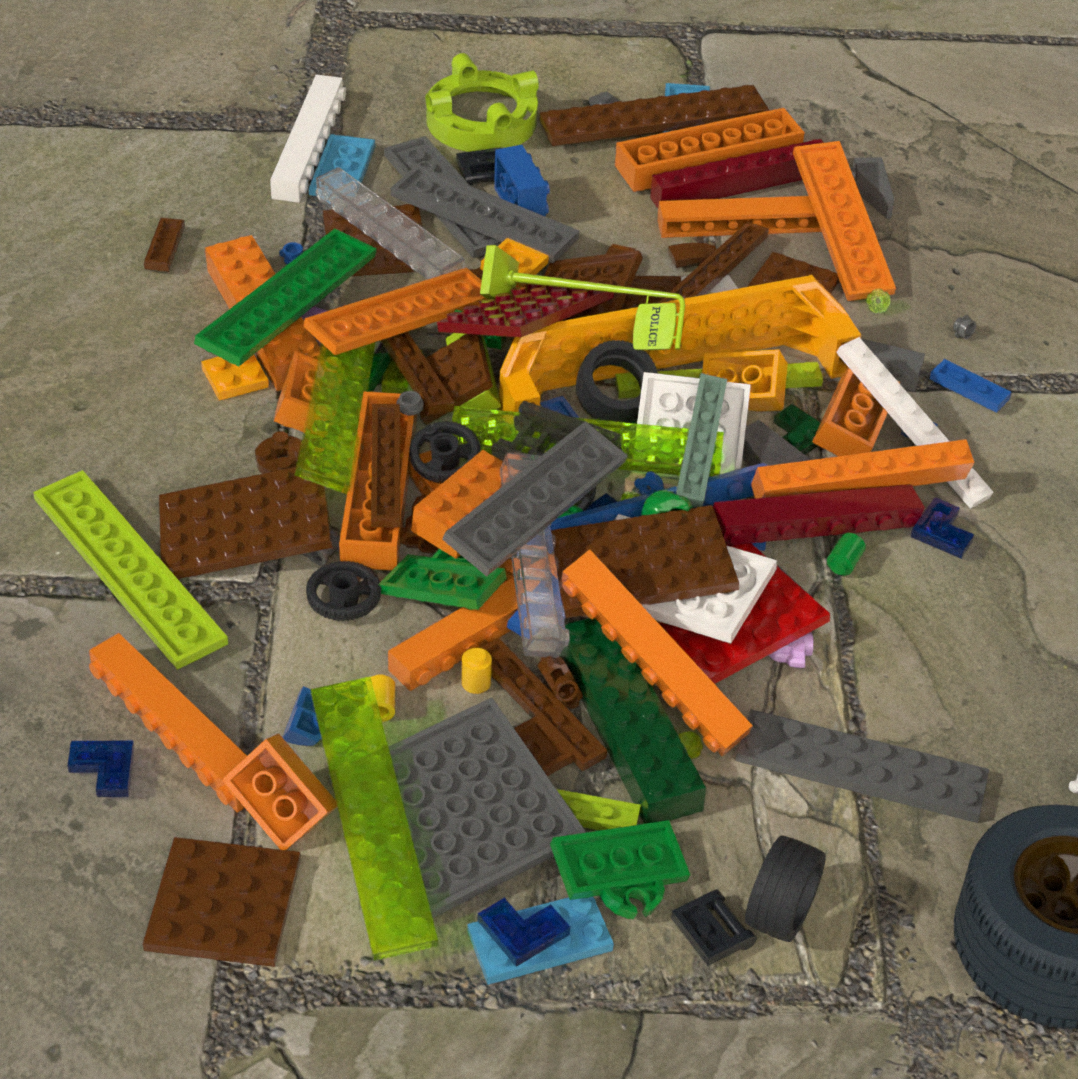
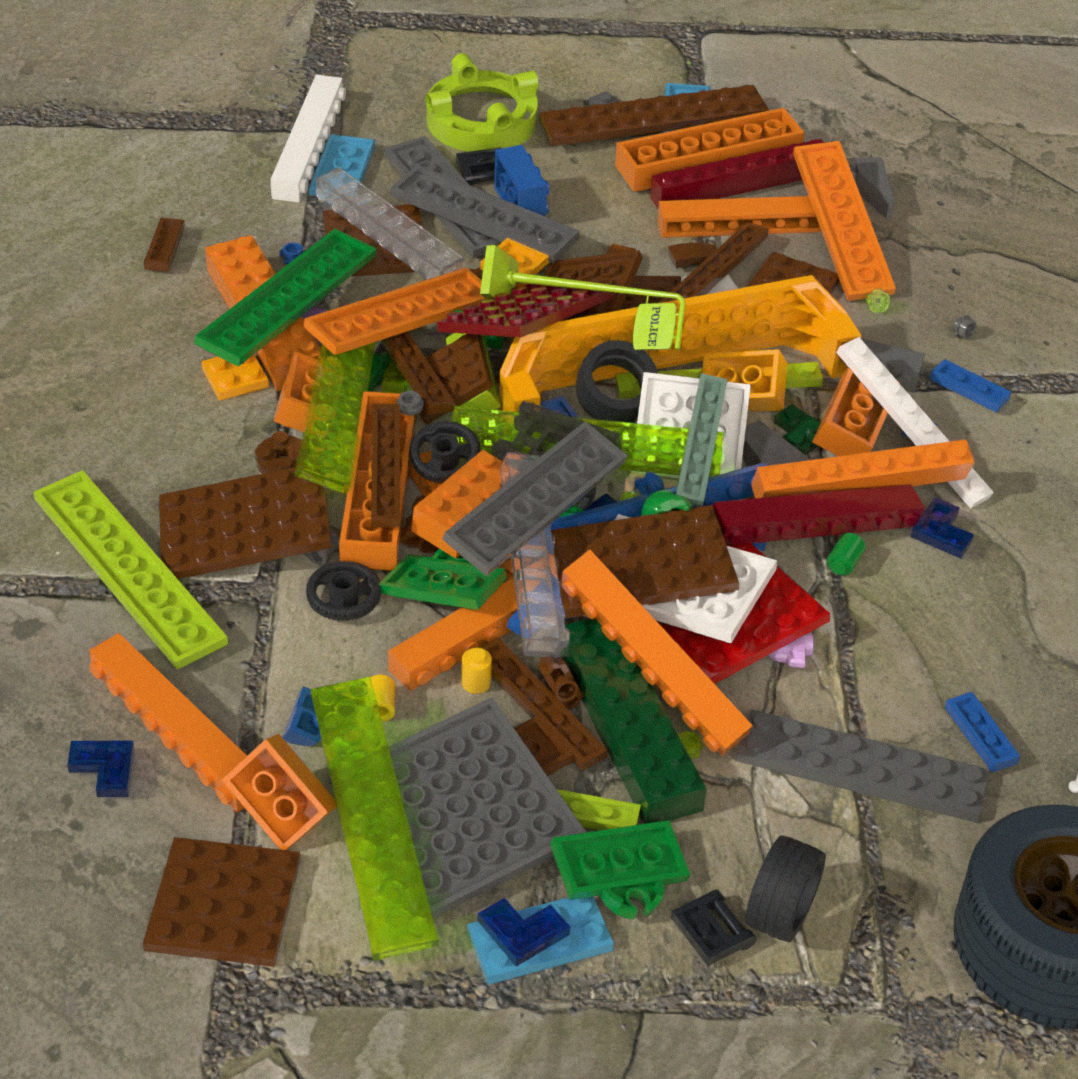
(982, 732): none -> blue plate

